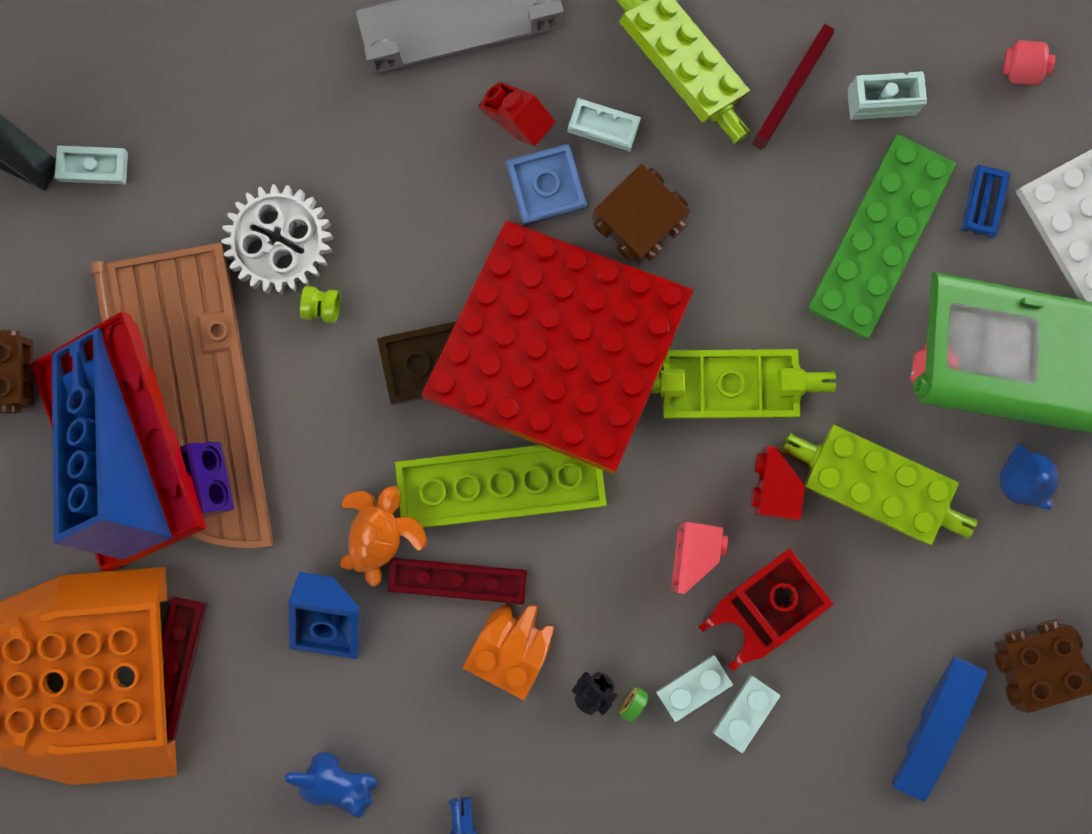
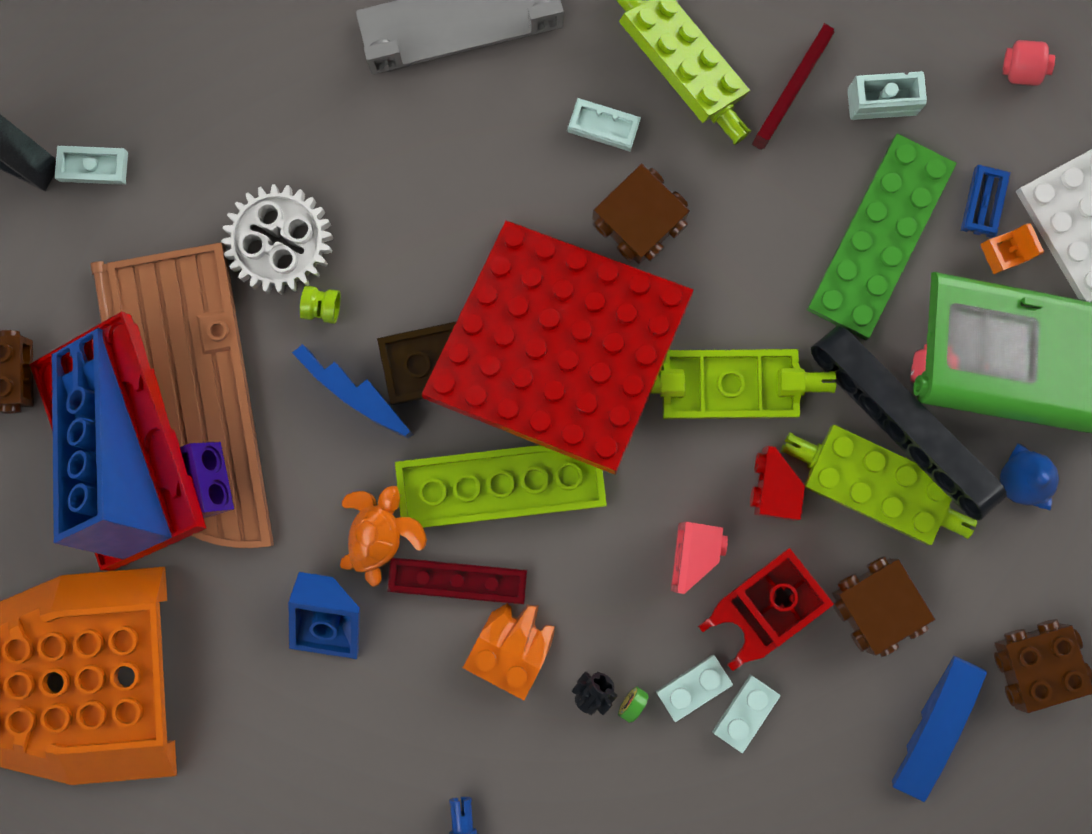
(179, 649): dark red tile -> none
(329, 784): blue animal -> none
(362, 398): none -> blue slope
(517, 112): red slope -> none
(546, 184): medium blue tile -> none
(882, 607): none -> reddish brown brick
(909, 423): none -> black beam
(1012, 248): none -> orange bracket

